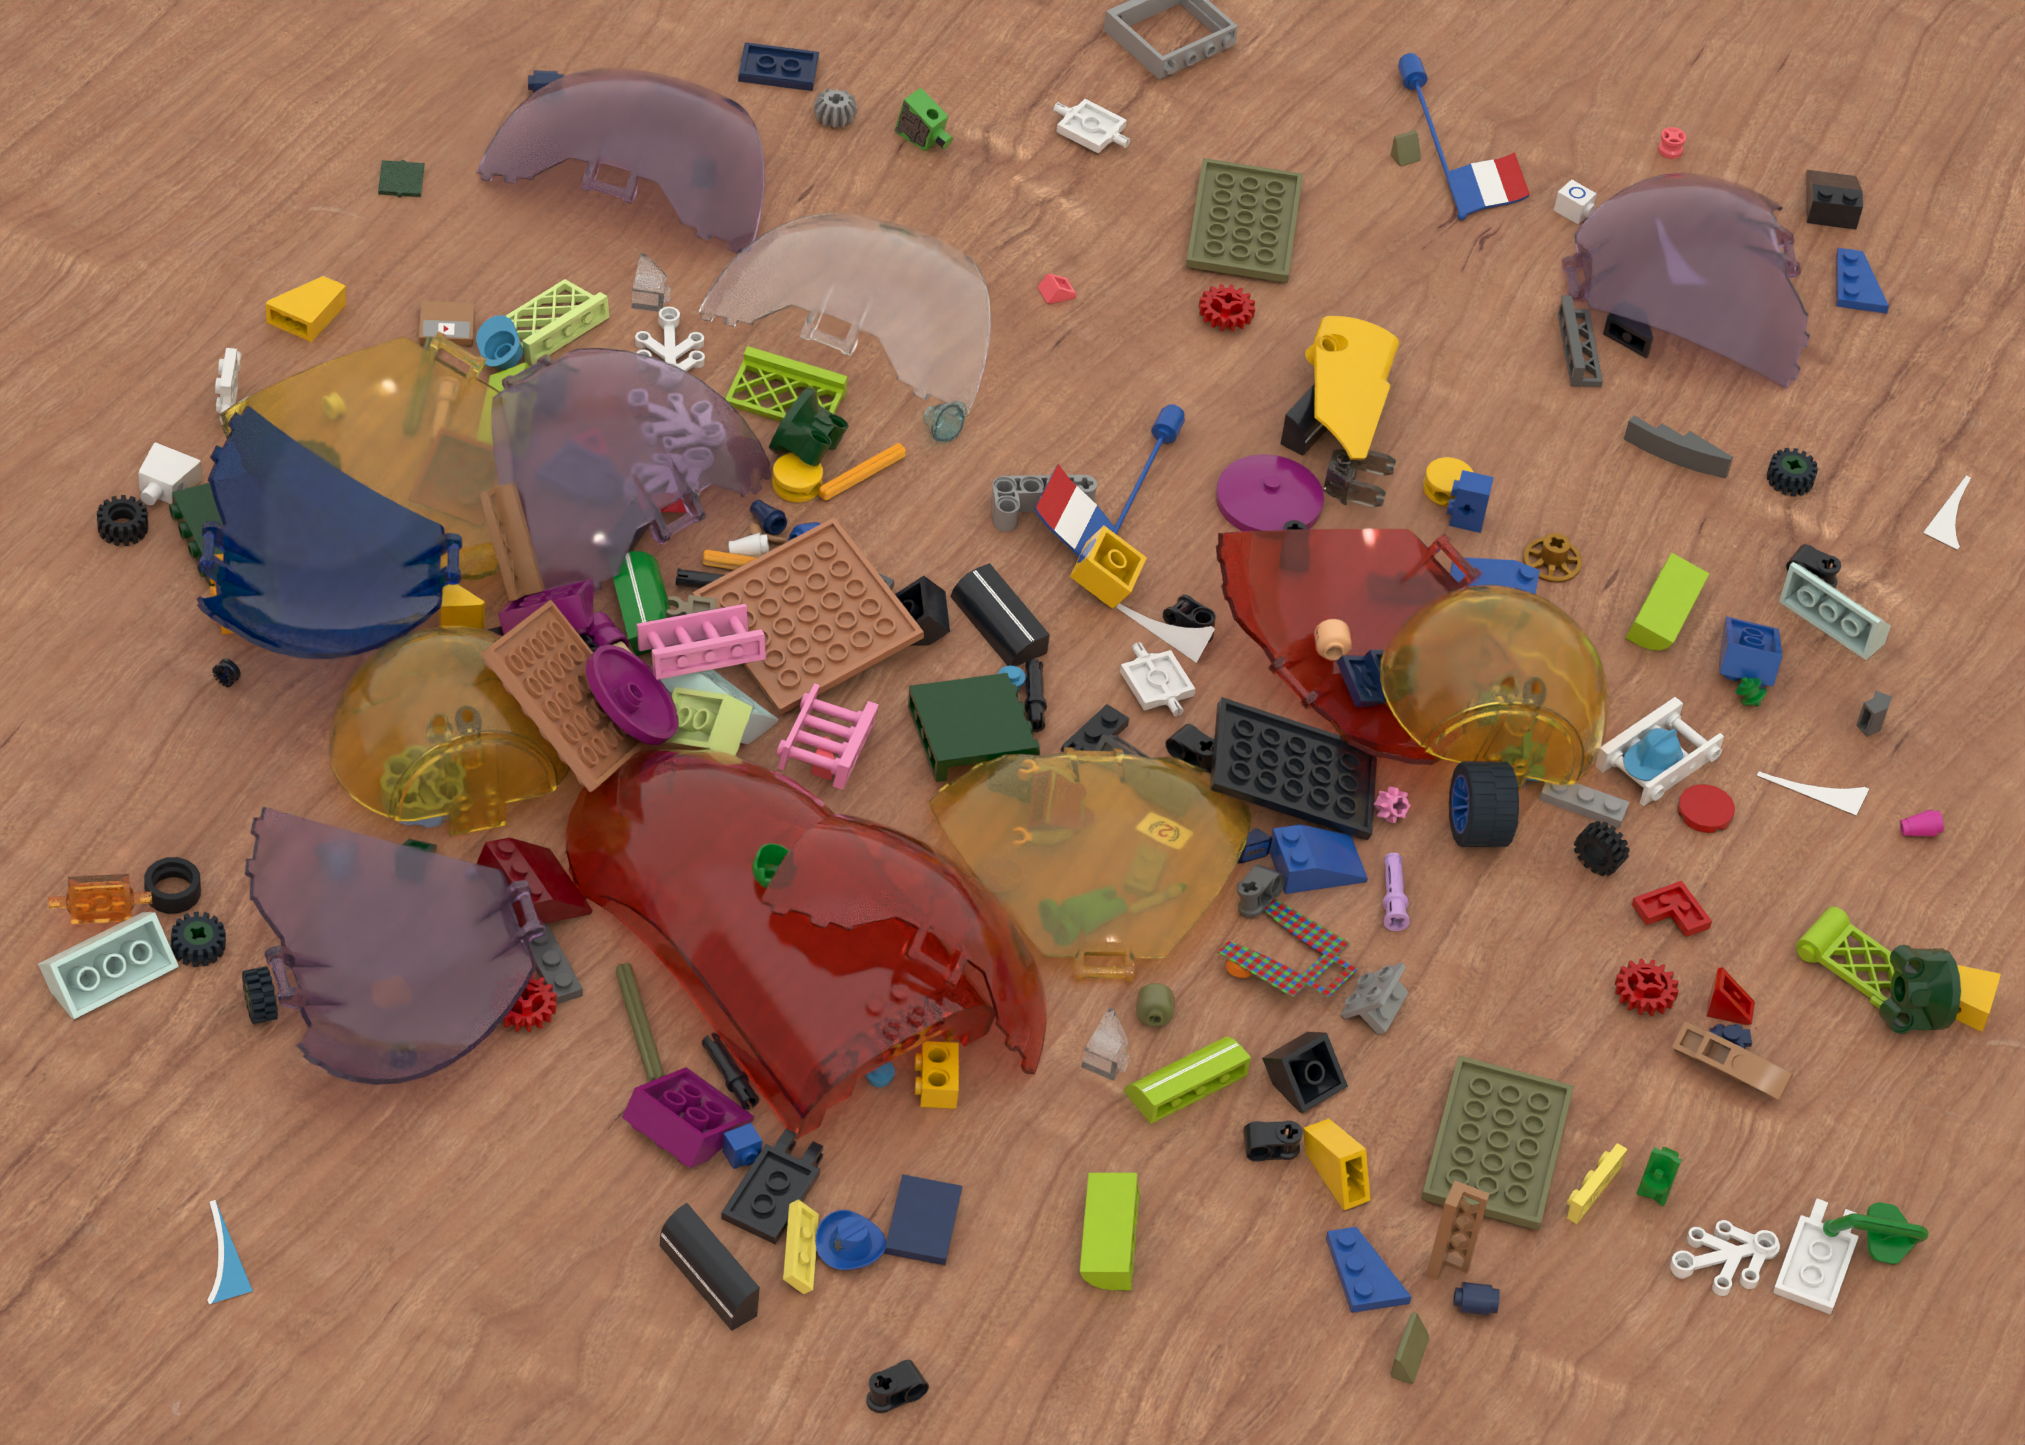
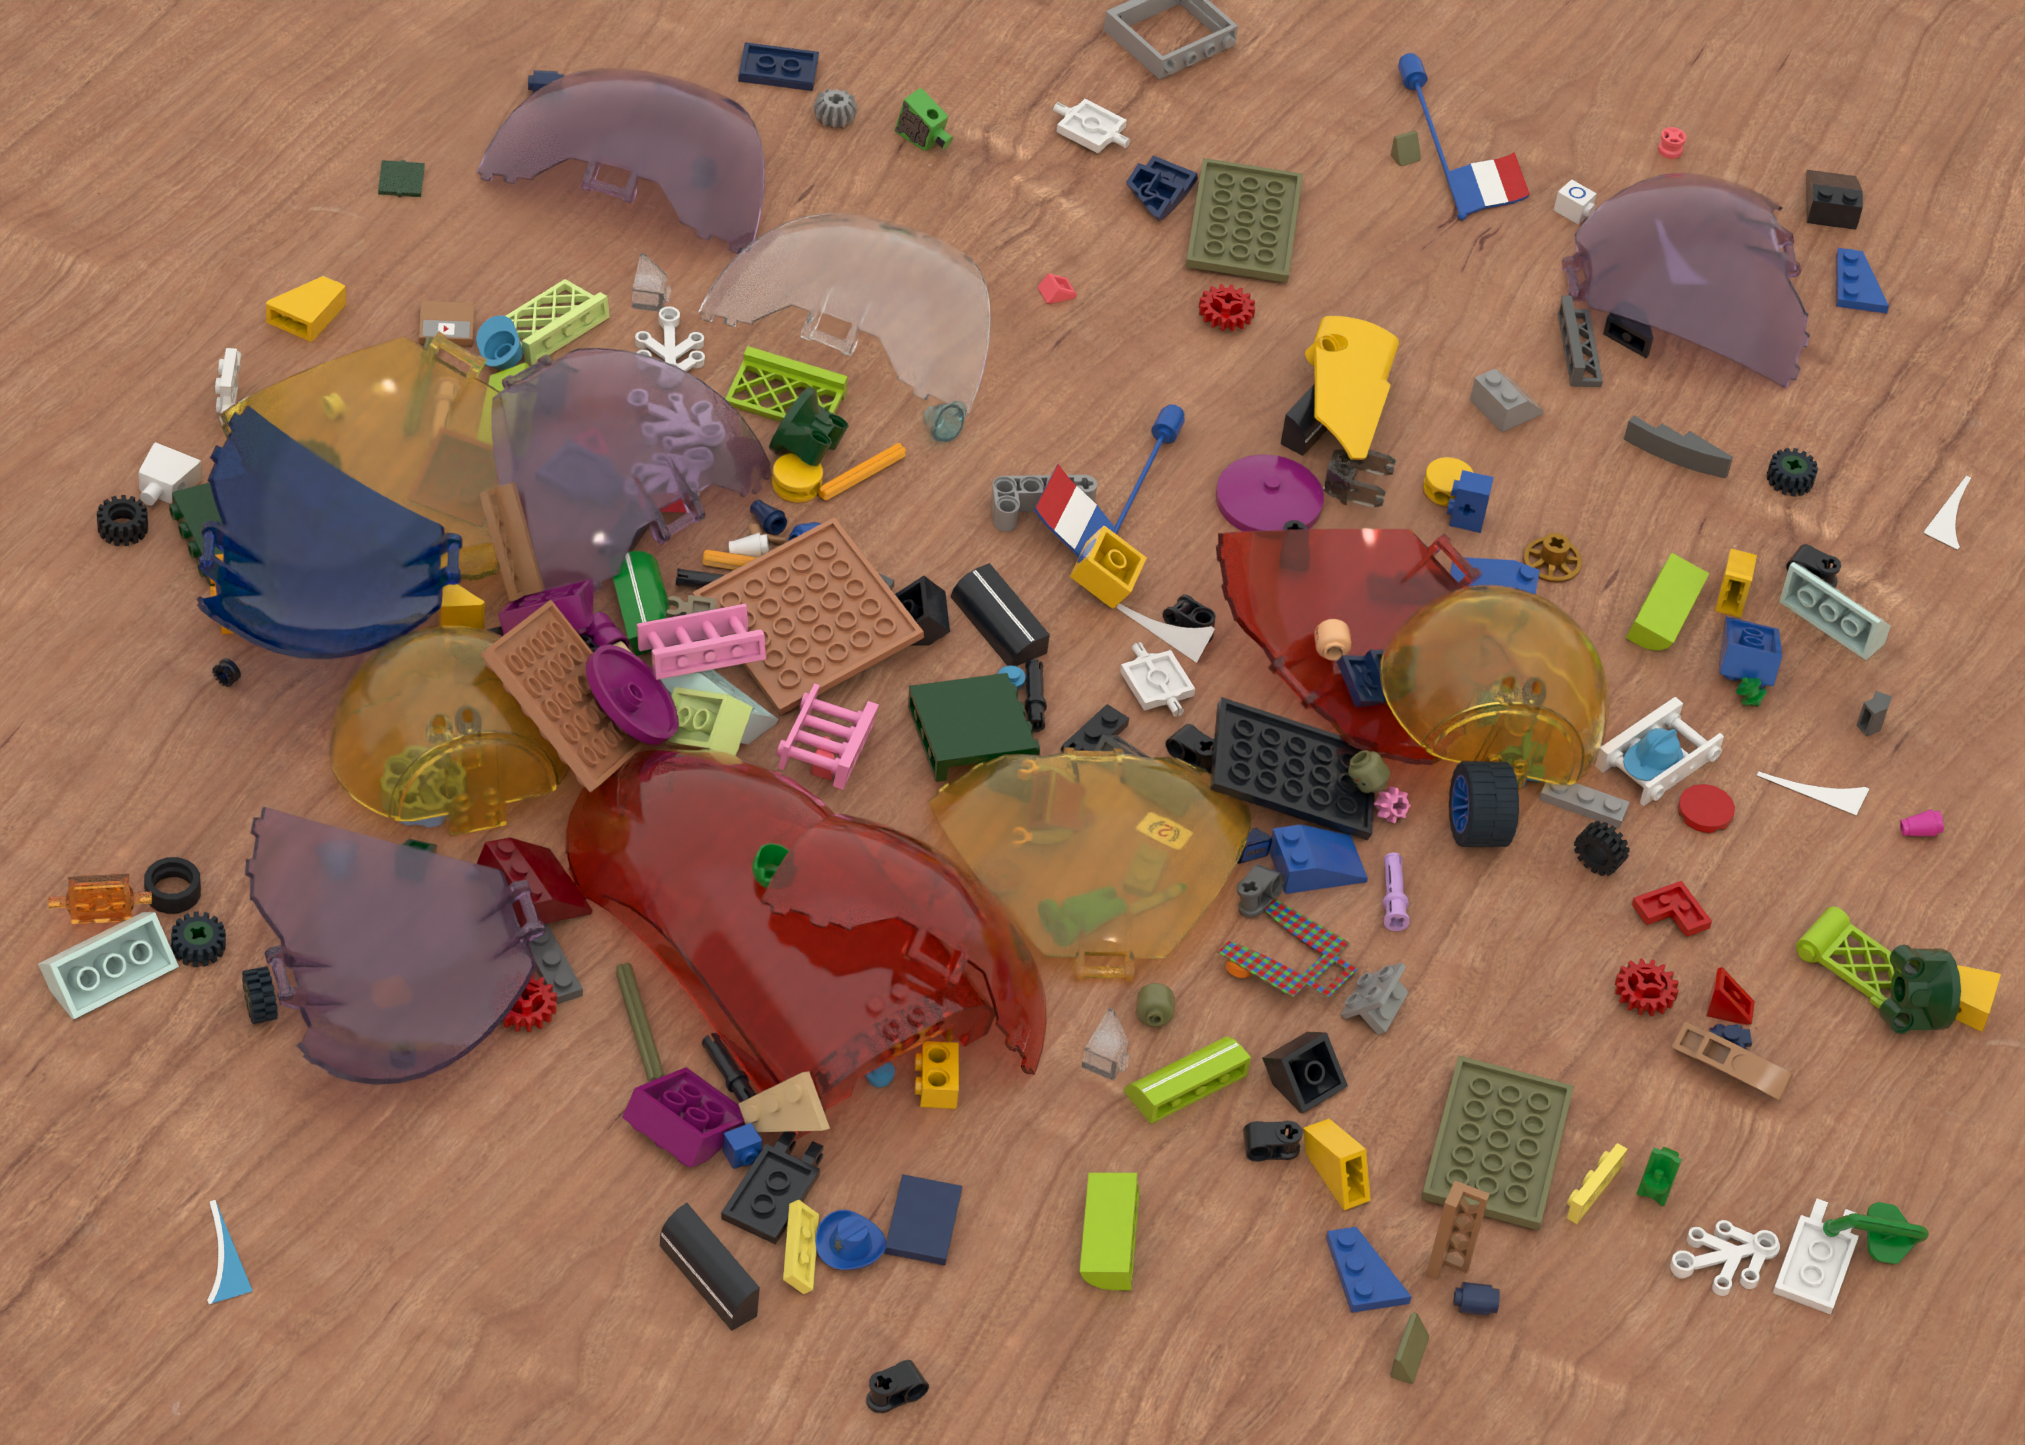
(786, 1107): none -> tan wing
(1161, 185): none -> dark blue slope
(1369, 771): none -> olive head
(1503, 400): none -> light grey slope
(1736, 583): none -> yellow slope

